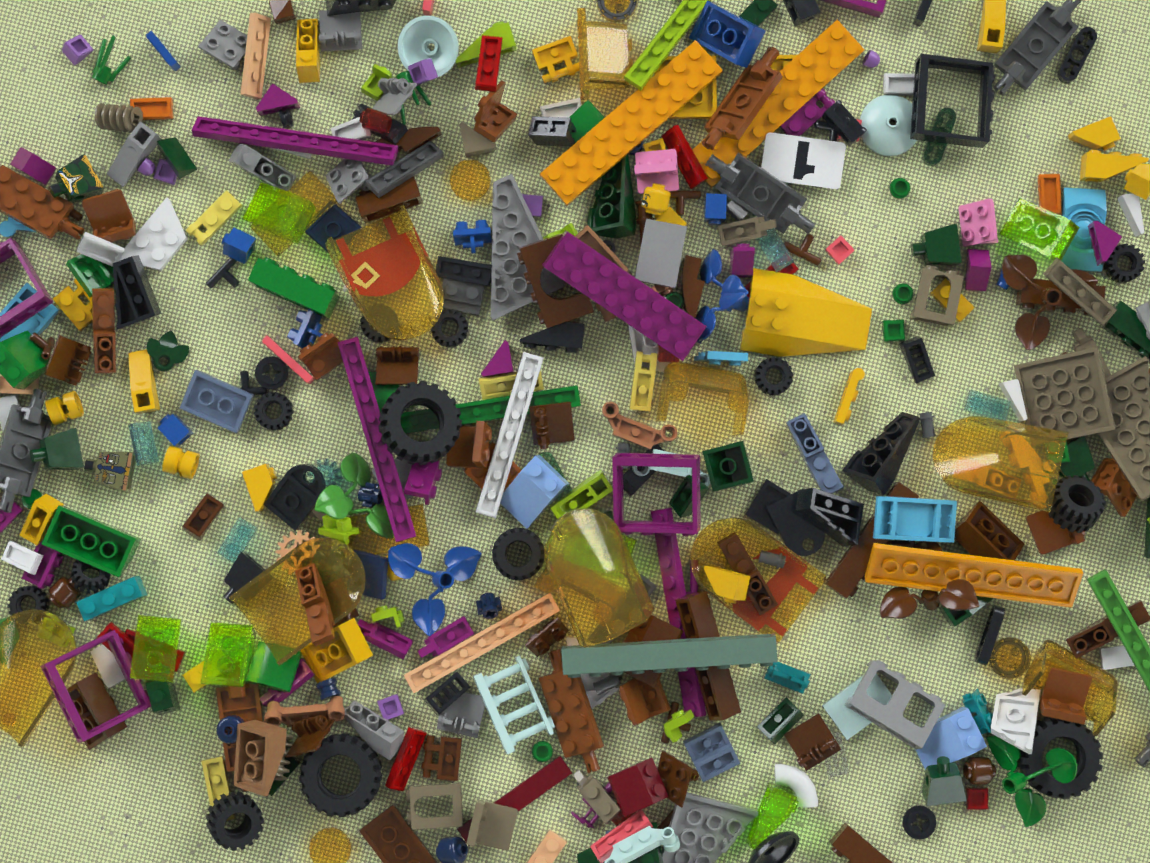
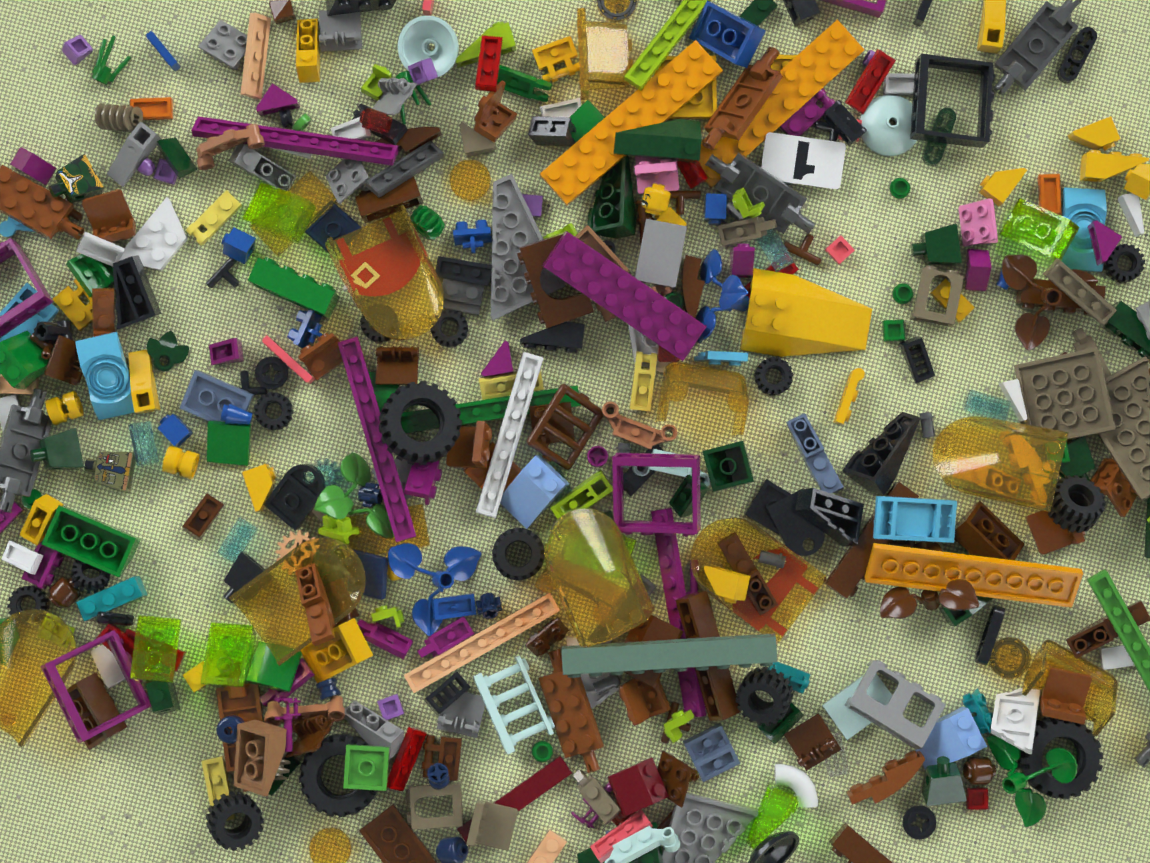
(51, 330): none -> black piece
(106, 375): none -> medium azure slope
(115, 618): none -> black axle
(226, 352): none -> magenta slope
(228, 443): none -> green tile
(229, 139): none -> nougat plate
(235, 415): none -> blue cone
(288, 720): none -> magenta piece
(302, 123): none -> bright green tile
(366, 767): none -> bright green plate
(427, 222): none -> green gear
(436, 771): none -> dark blue wheel
(453, 606): none -> blue plate
(523, 84): none -> green hinge
(543, 424): none -> reddish brown bar
(597, 456): none -> magenta wheel
(666, 140): none -> dark green wedge
(743, 204): none -> lime bracket
(758, 709): none -> black tyre
(870, 81): none -> red tile
(895, 776): none -> dark orange slope
(1001, 184): none -> yellow slope

